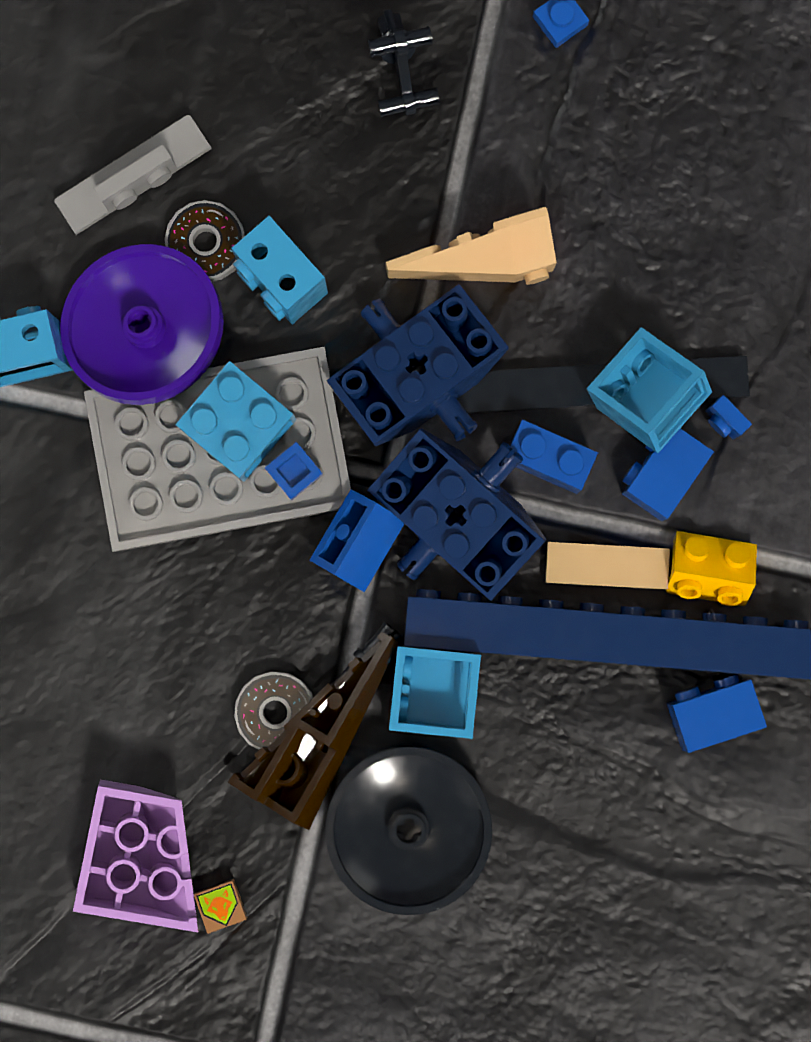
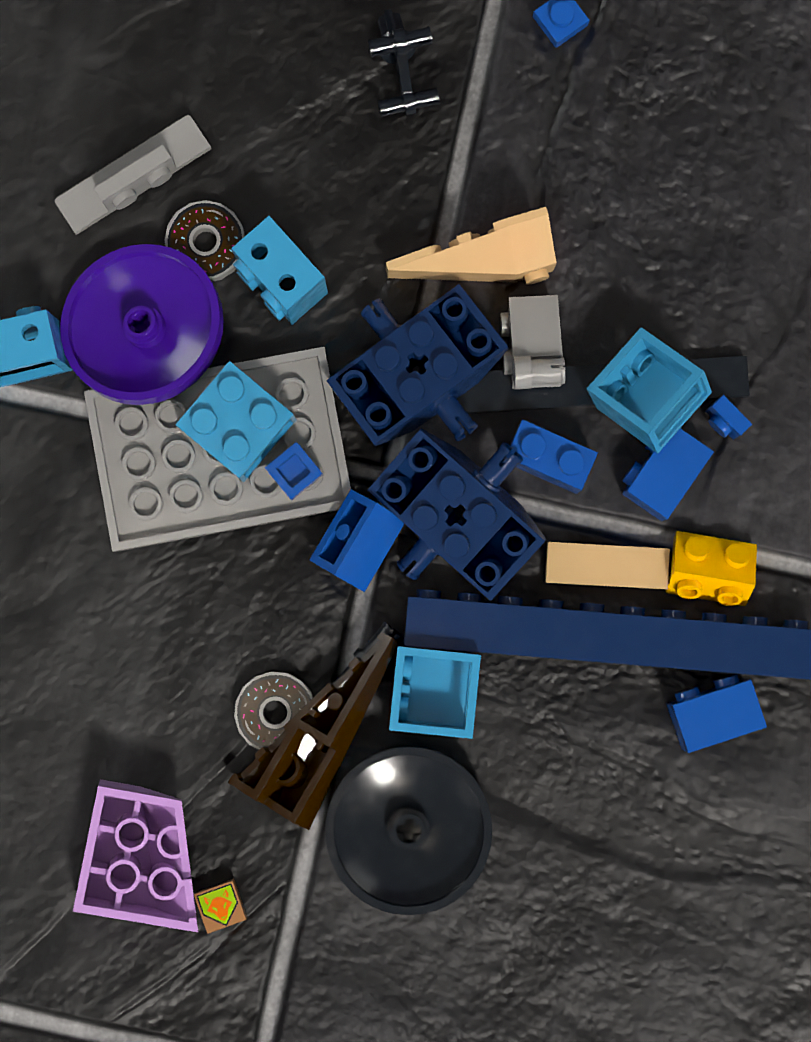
(534, 342): none -> light grey hinge

